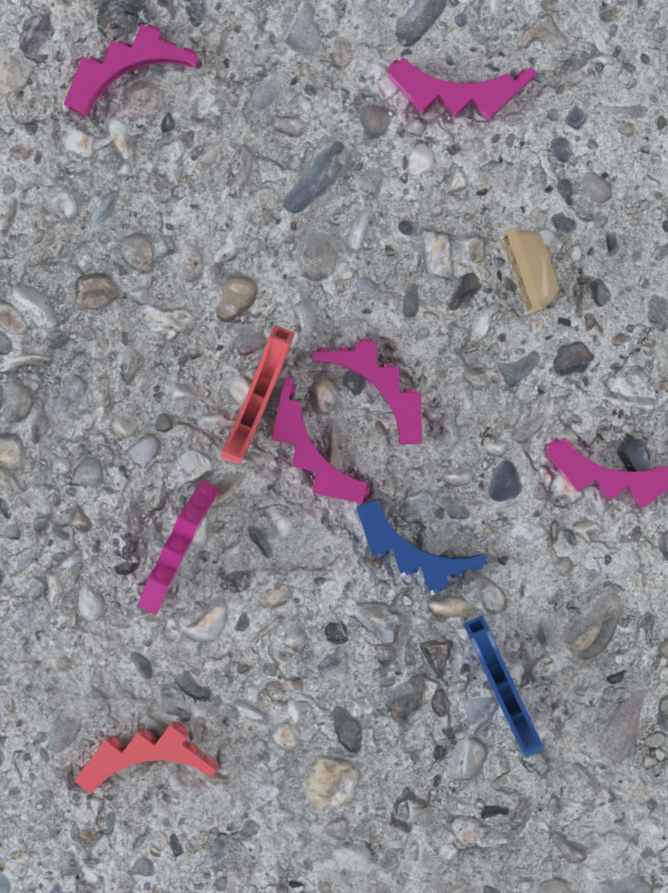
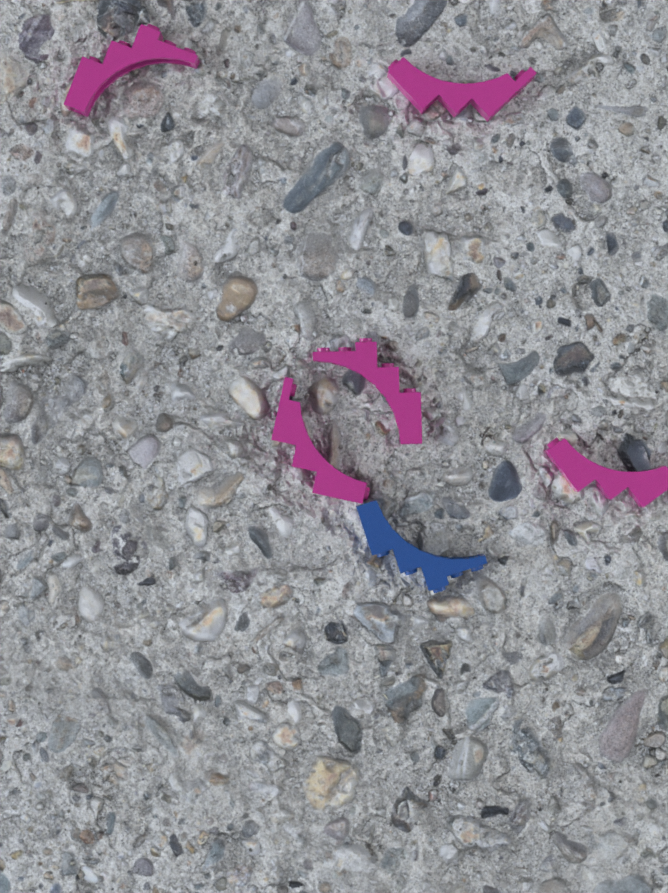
(143, 747): coral arch -> none
(176, 547): dark pink arch -> none
(258, 395): coral arch -> none
(503, 686): blue arch -> none
(531, 268): tan windscreen -> none

